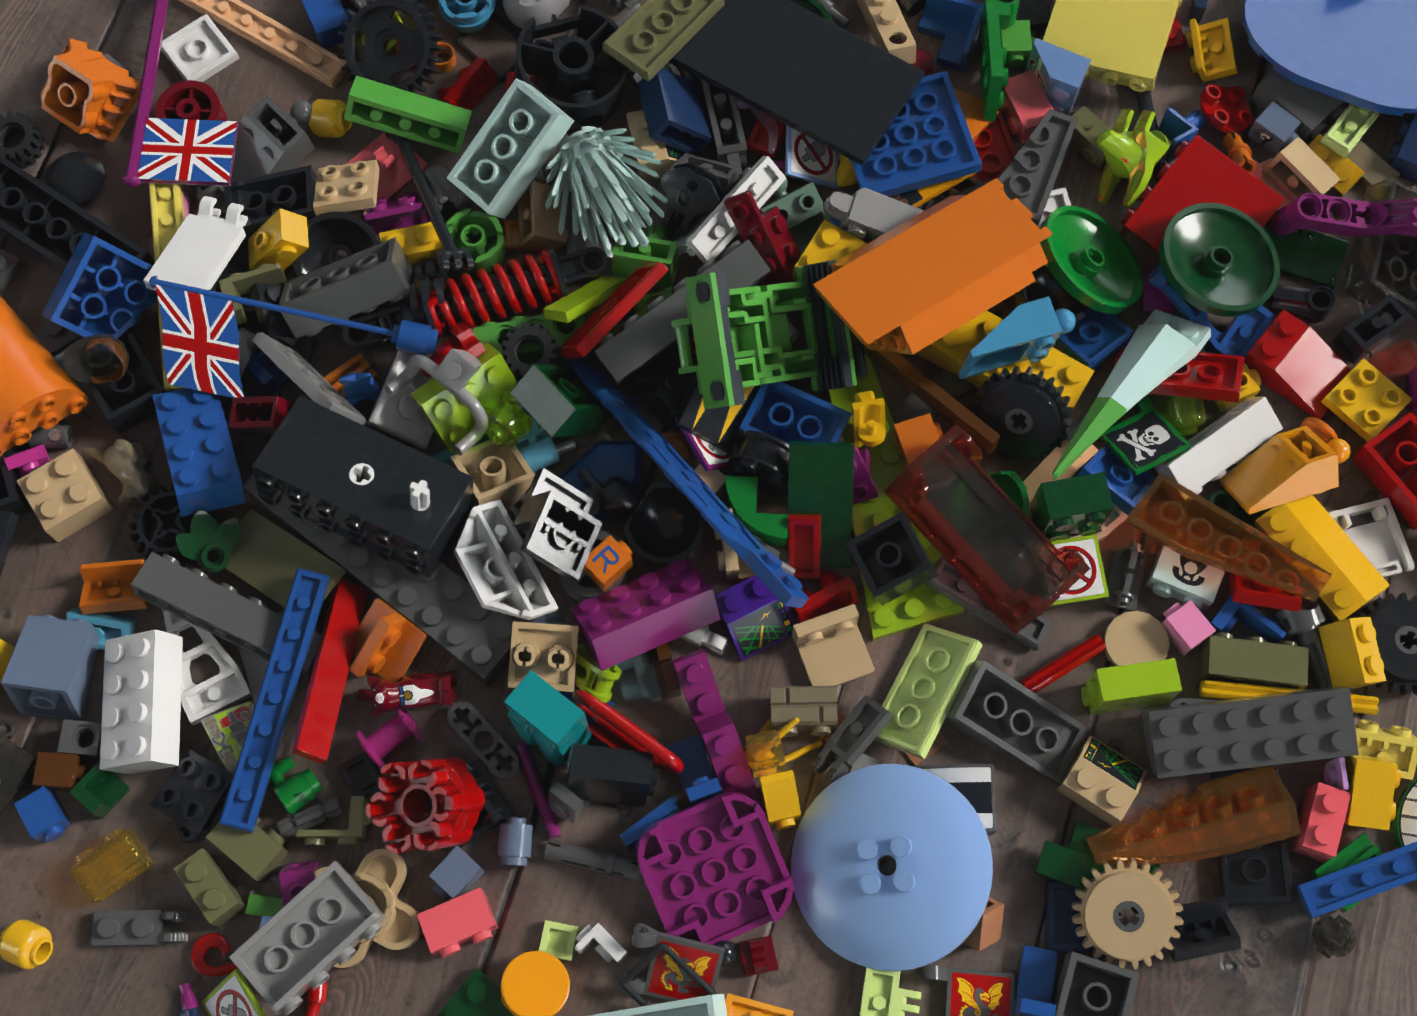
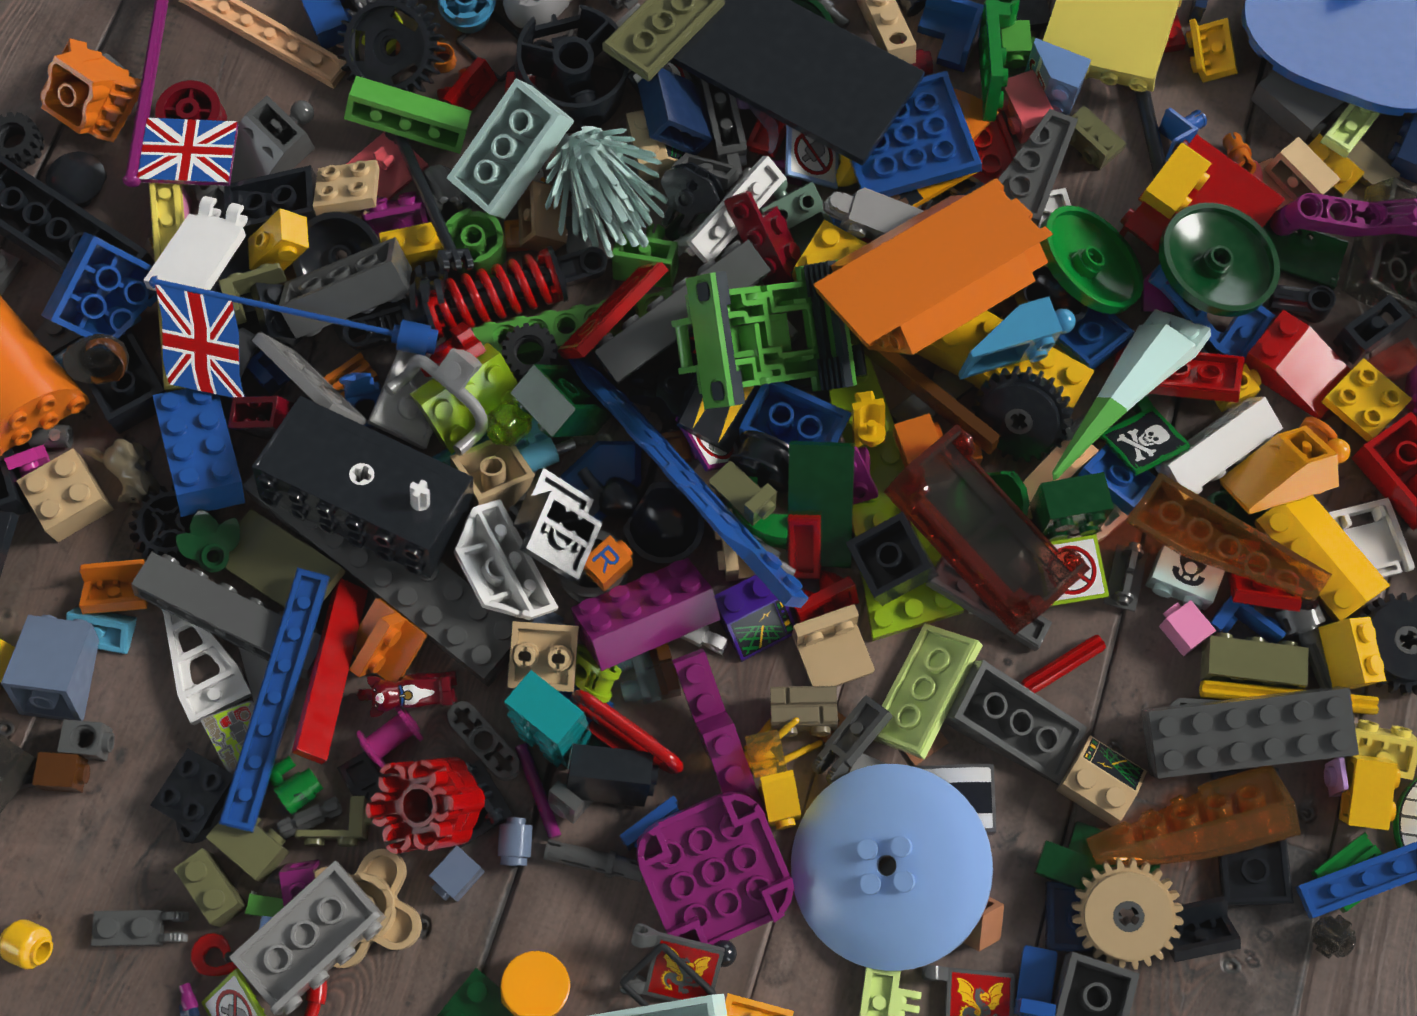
(43, 815): blue brick -> none
(100, 791): dark green panel -> none
(111, 865): clear yellow brick -> none
(141, 702): white brick -> none
(199, 50): white tile -> none
(328, 118): yellow head -> none
(457, 923): coral brick -> none
(559, 940): yellowish green tile -> none
(582, 299): lime tile -> none
(607, 946): white bracket -> none
(697, 773): blue bracket -> none
(743, 493): none -> olive bracket
(758, 956): dark red tile -> none
(1130, 155): lime piece -> none
(1131, 686): lime brick -> none
(1135, 639): tan tile -> none
(1175, 181): none -> yellow brick
(1184, 414): clear neon green head -> none
(1226, 108): red dish -> none
(1274, 129): sand blue brick -> none
(1321, 822): coral brick -> none

